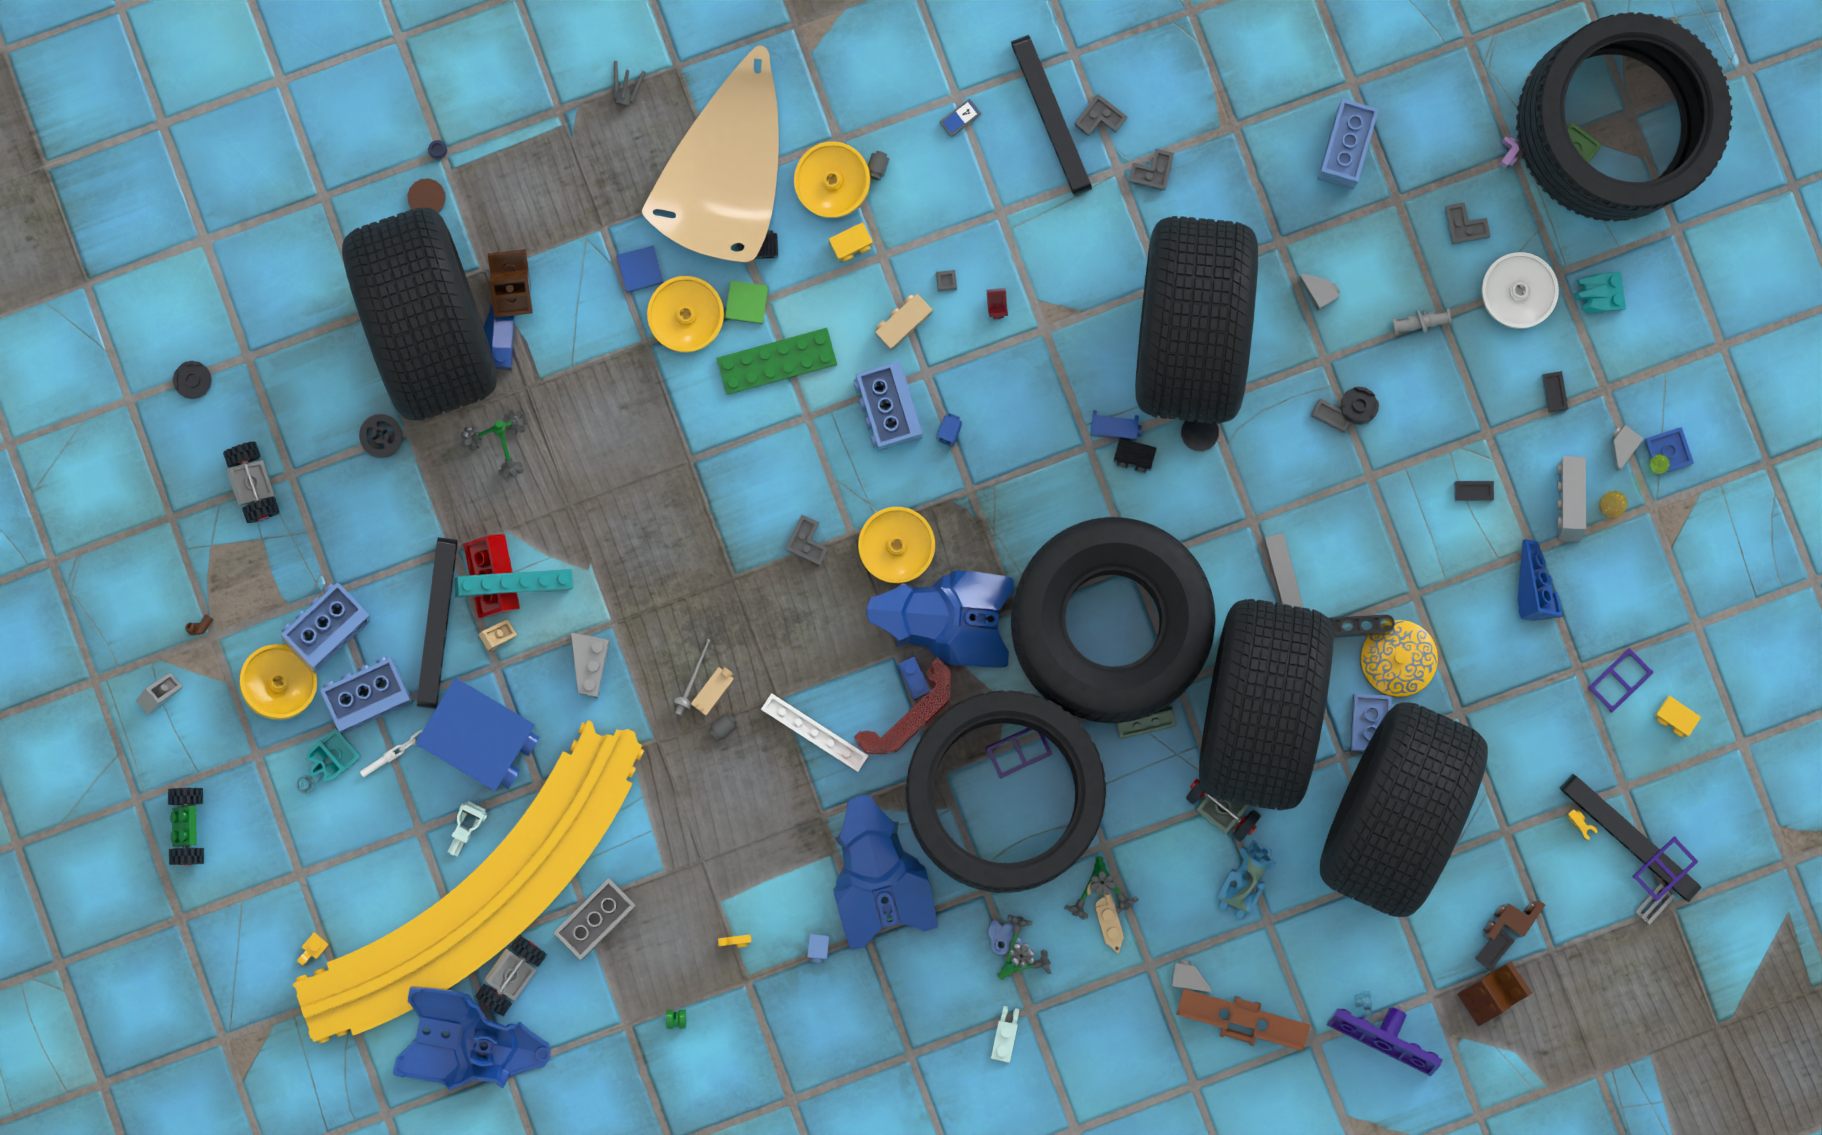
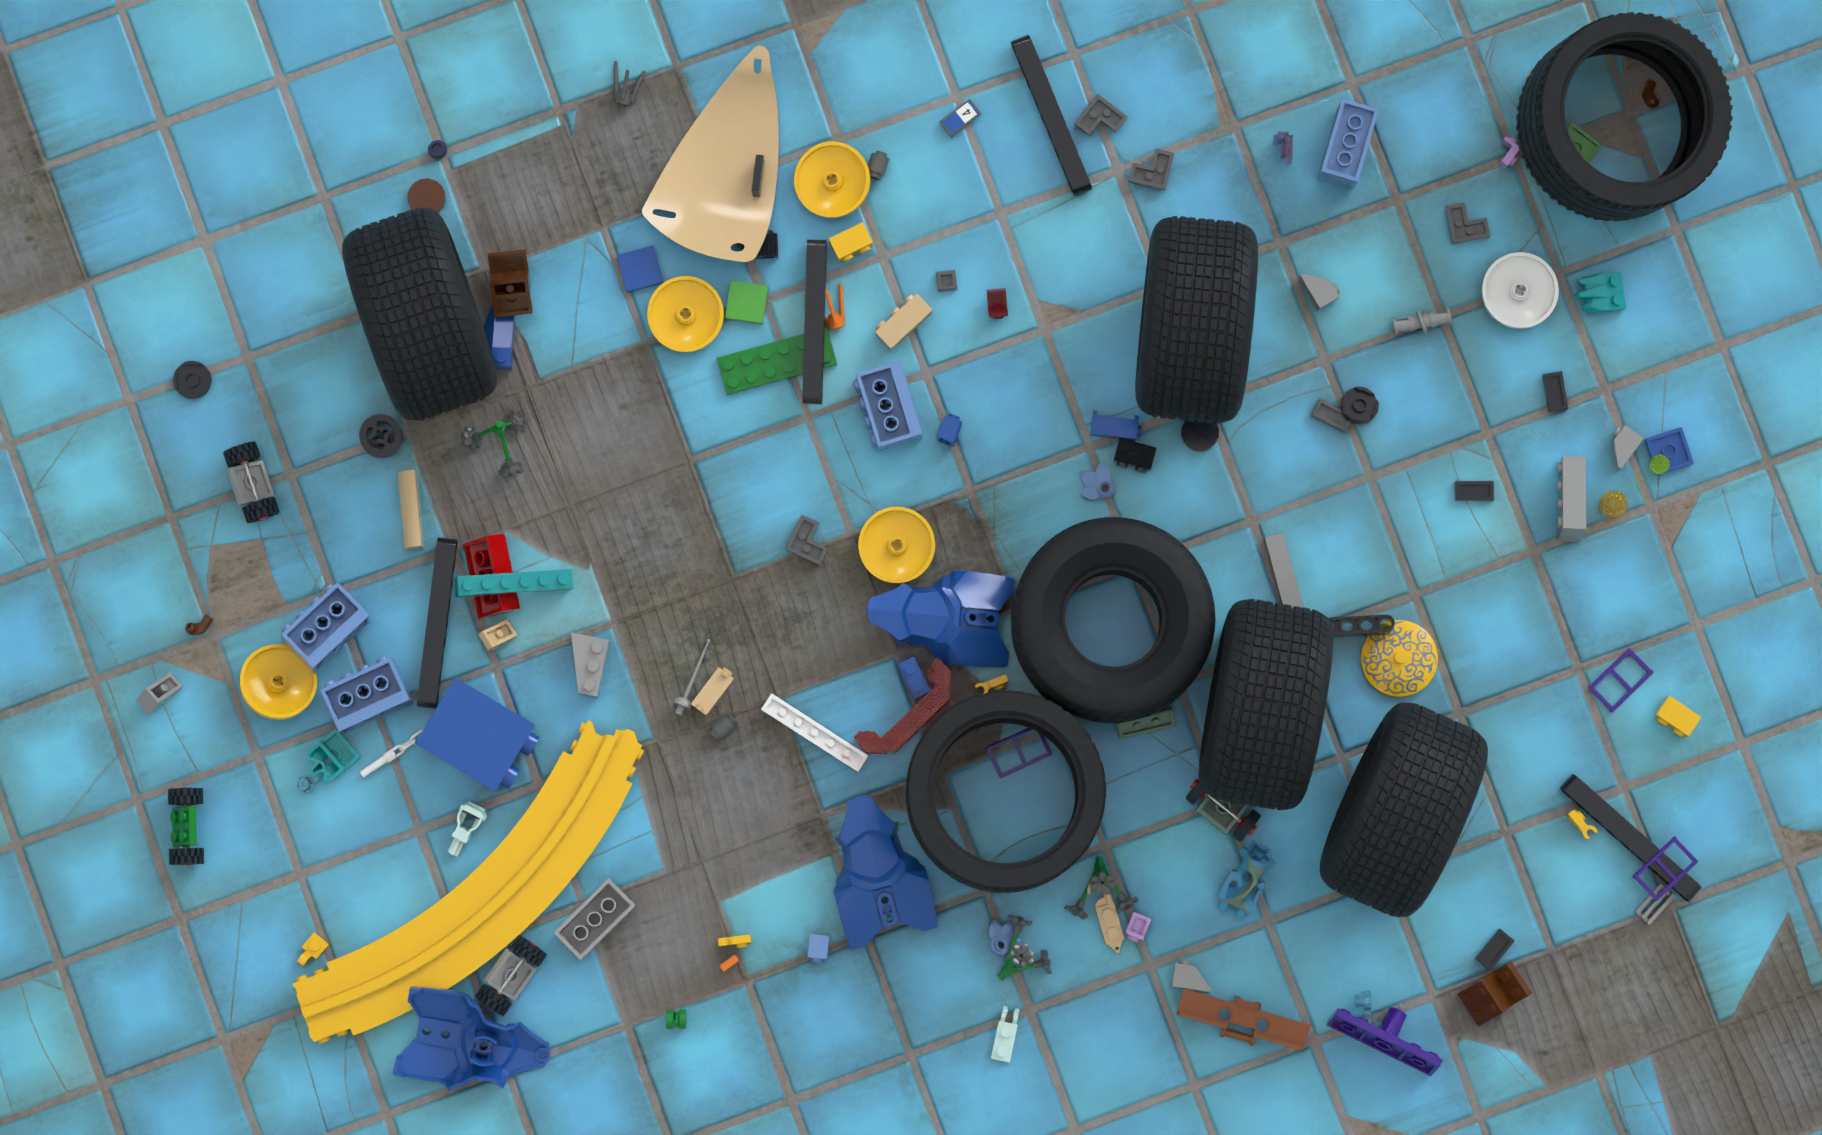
(410, 510): none -> tan brick
(729, 963): none -> orange tile
(758, 175): none -> black tile
(814, 322): none -> black beam
(834, 320): none -> orange plant
(996, 683): none -> yellow plate
(1095, 481): none -> medium blue plate
(1137, 927): none -> lavender bracket
(1286, 148): none -> clear purple bracket
(1366, 717): medium blue tile -> none
(1513, 919): reddish brown bracket -> none
(1535, 592): blue wedge -> none
(1648, 95): none -> reddish brown arm

